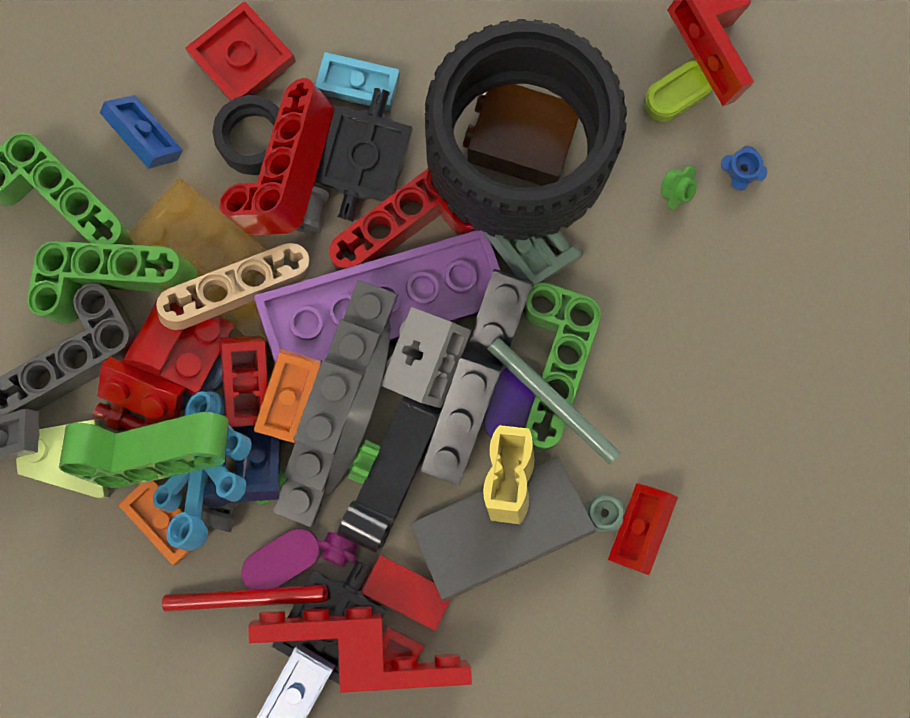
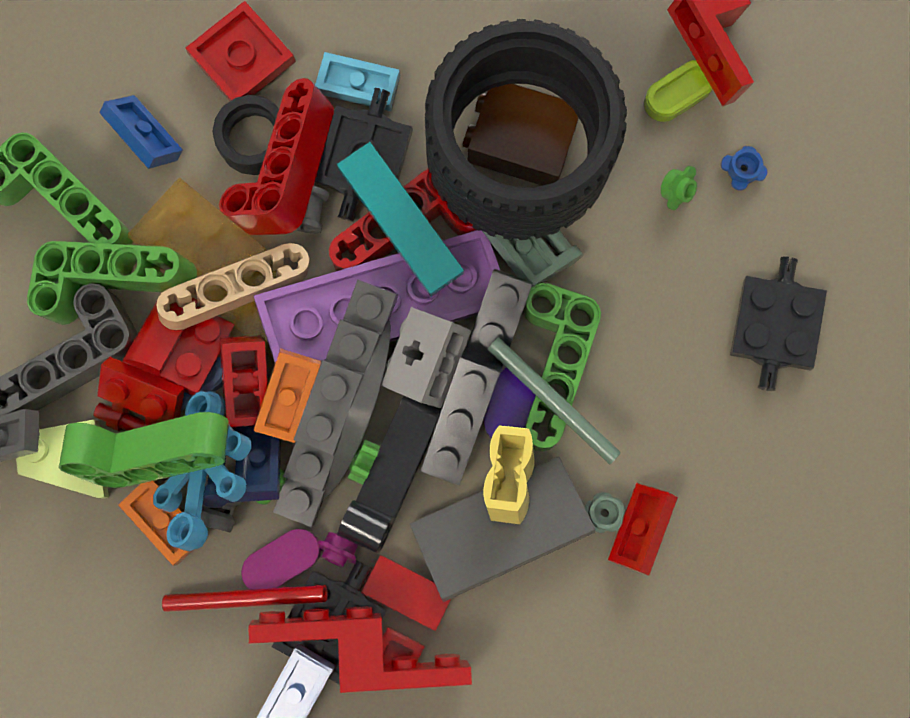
(400, 219): none -> teal tile
(778, 323): none -> black plate

